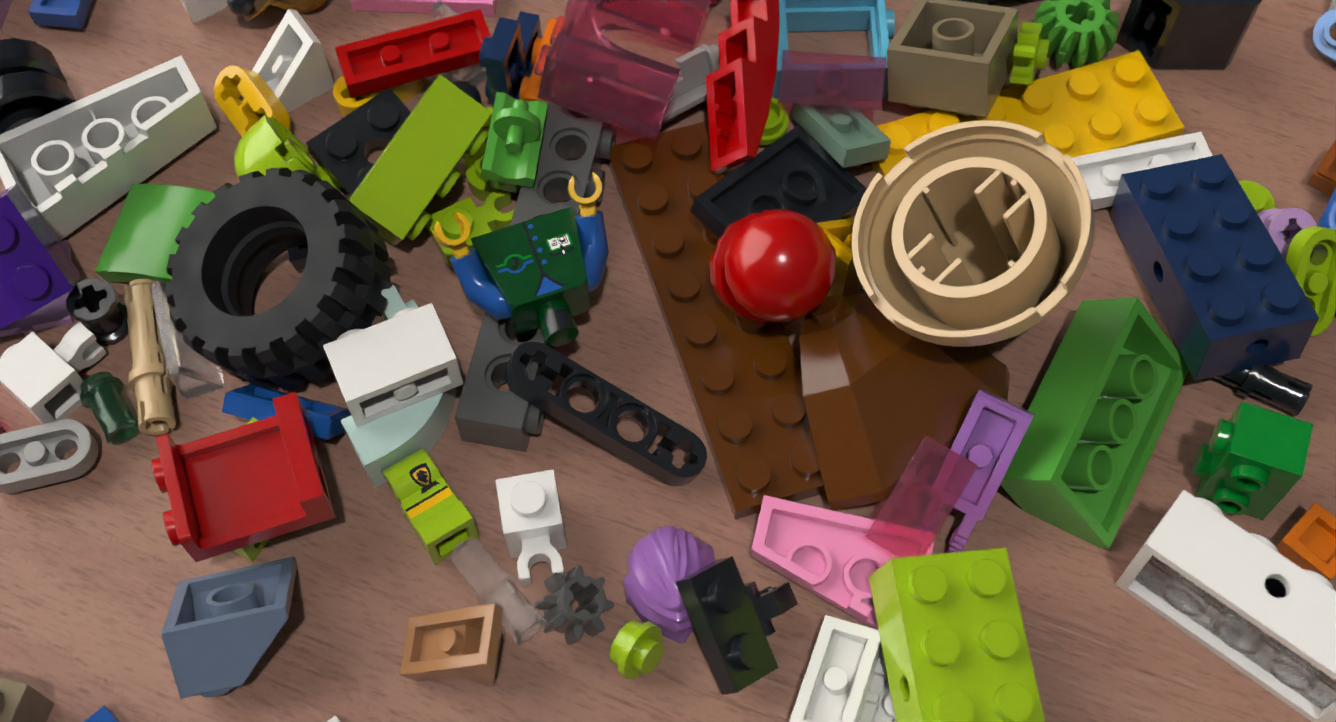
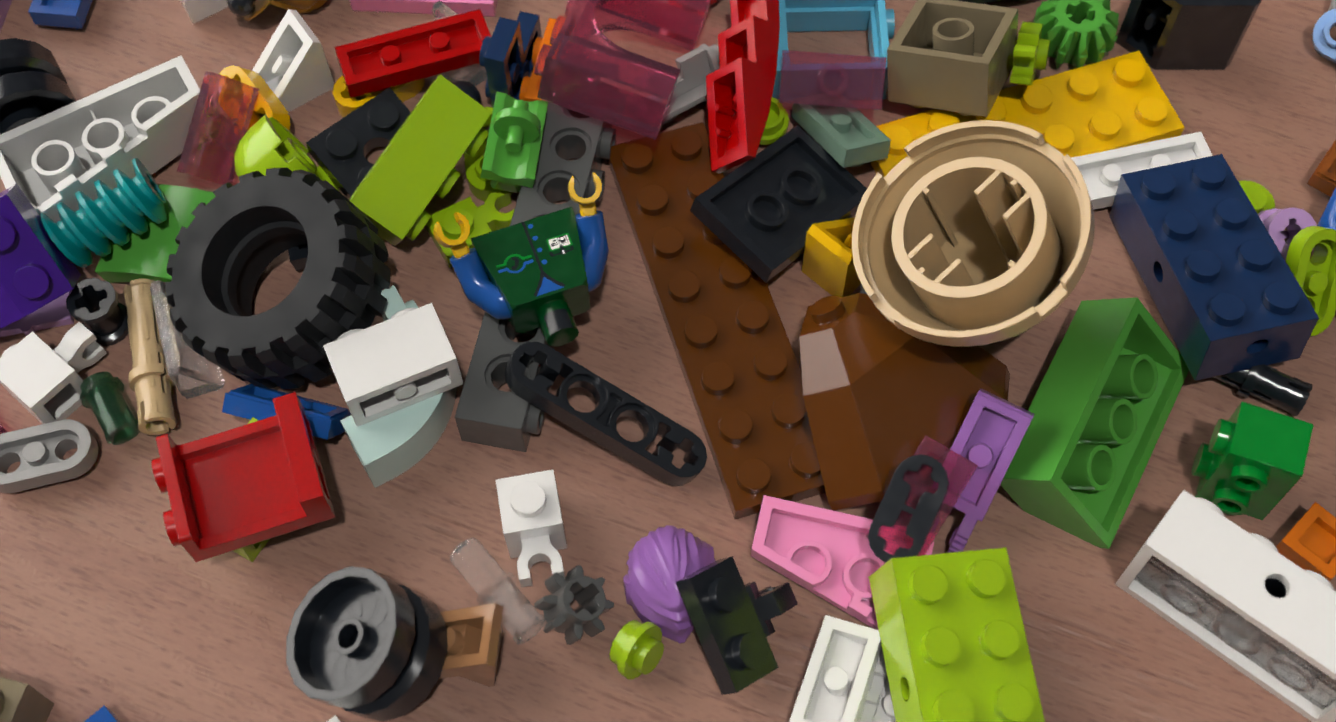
(107, 216): none -> teal piece
(216, 128): none -> plate
(225, 625): sand blue slope -> none
(366, 644): none -> black wheel
(429, 505): lime leg -> none
(773, 266): red tile -> none
(895, 503): none -> black beam

